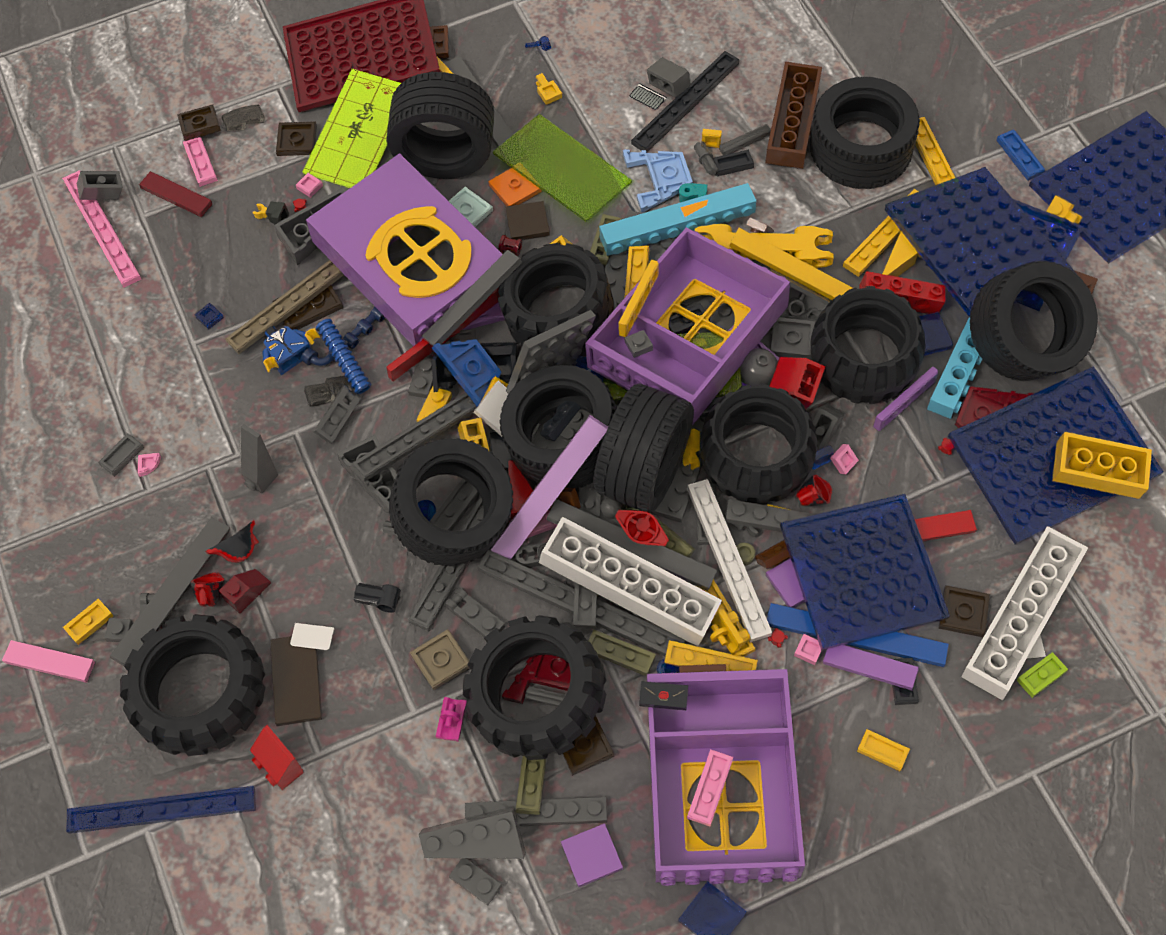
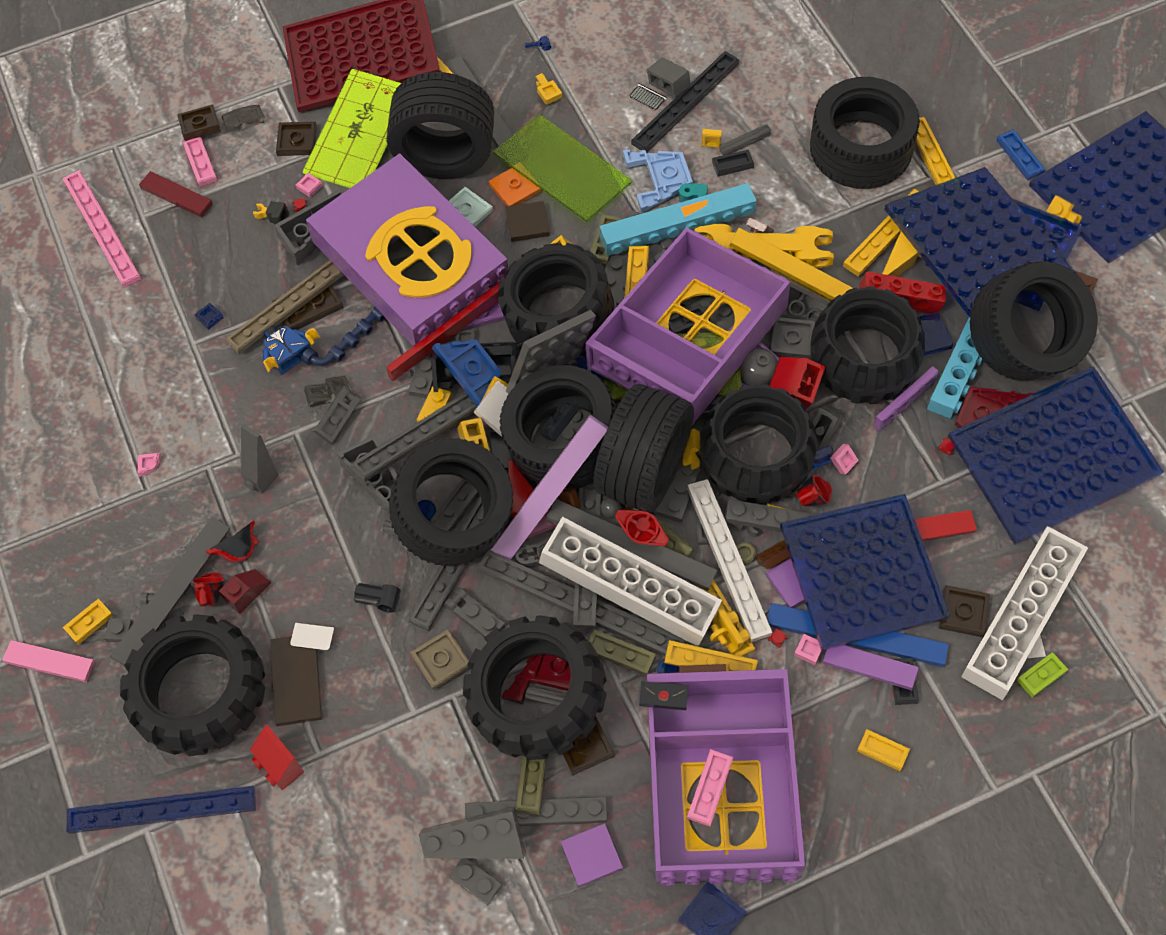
(99, 185): dark grey brick -> none
(121, 454): dark grey tile -> none
(343, 356): blue piece -> none
(441, 40): reddish brown plate -> none
(451, 719): dark pink hips -> none
(472, 298): dark grey tile -> none
(510, 244): dark red bush -> none
(638, 298): yellow tile -> none
(638, 343): dark grey plate -> none
(705, 157): dark grey axle -> none
(793, 115): reddish brown brick -> none
(1102, 465): yellow brick -> none

